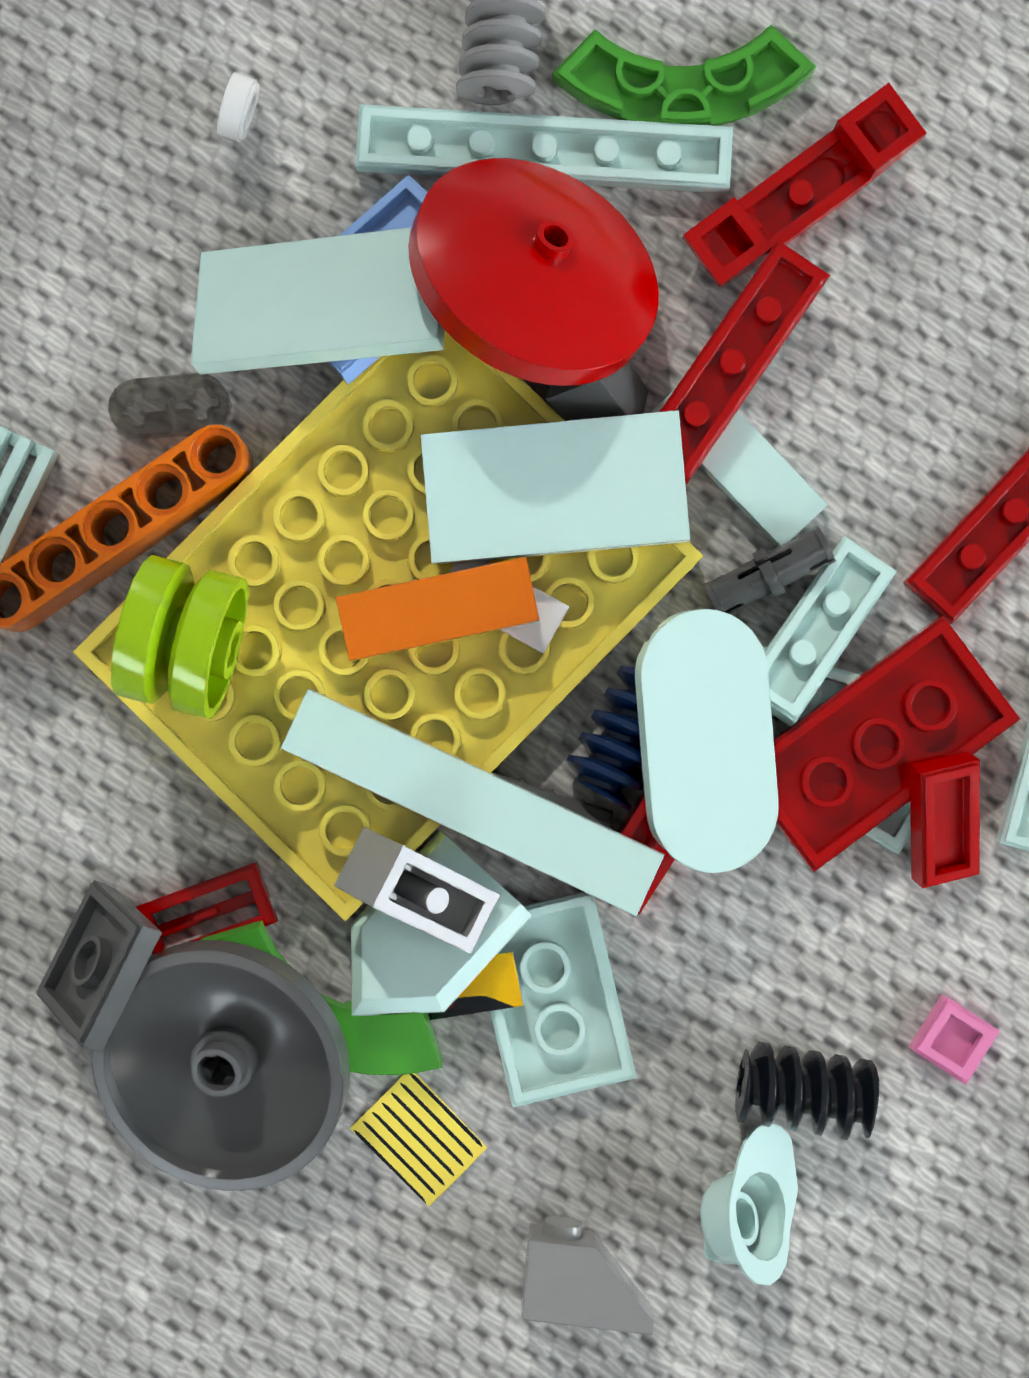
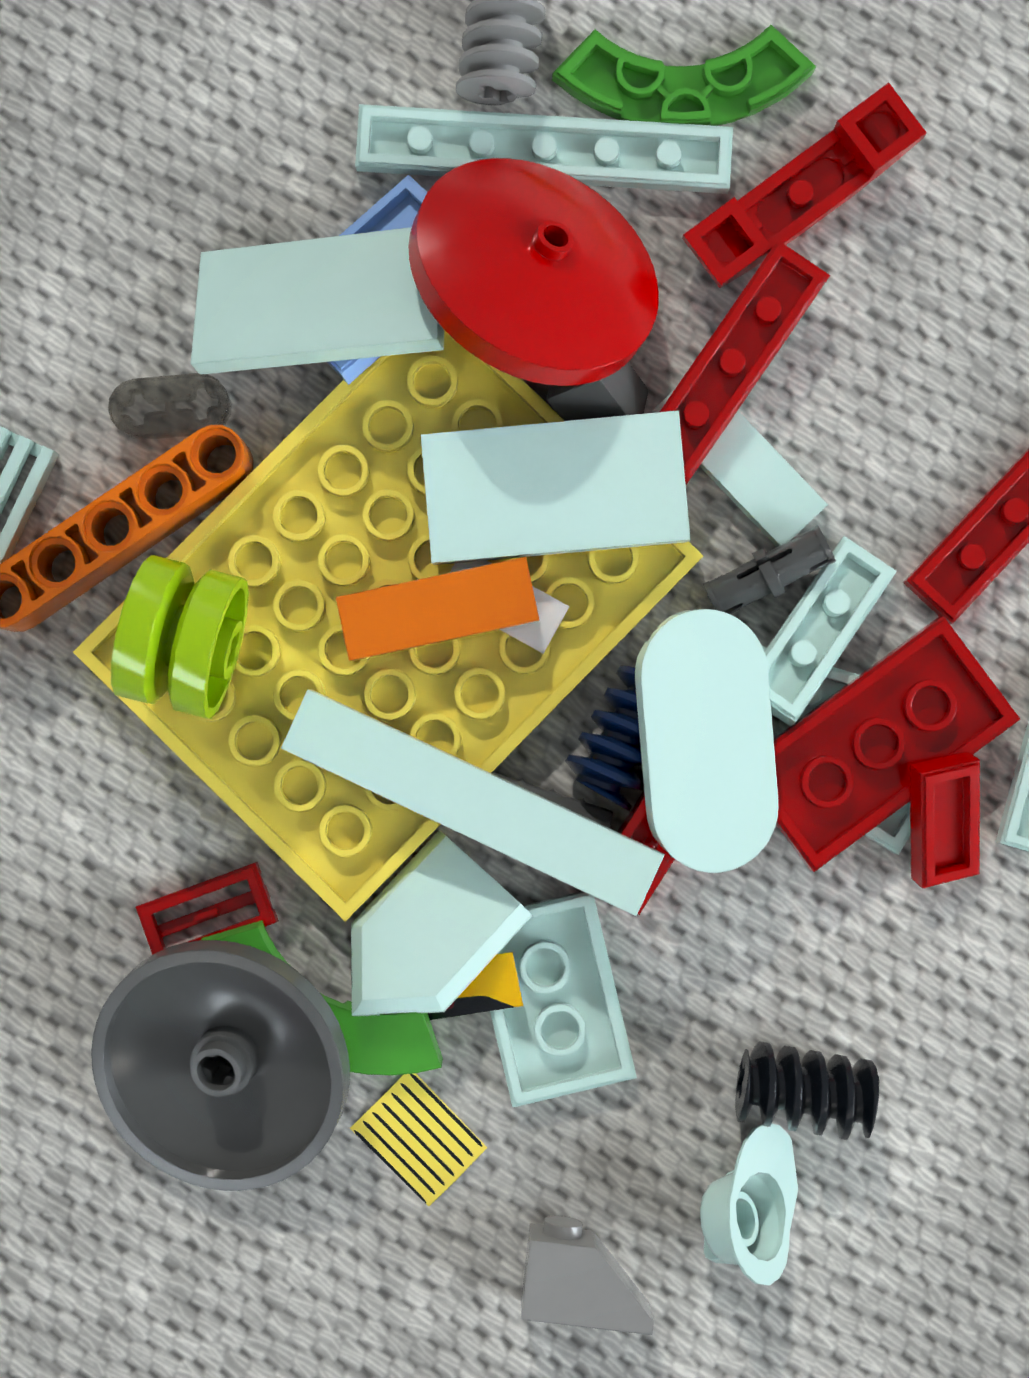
(98, 965): dark grey tile -> none
(238, 107): white tile -> none
(416, 890): light grey slope -> none
(953, 1039): bright pink tile -> none

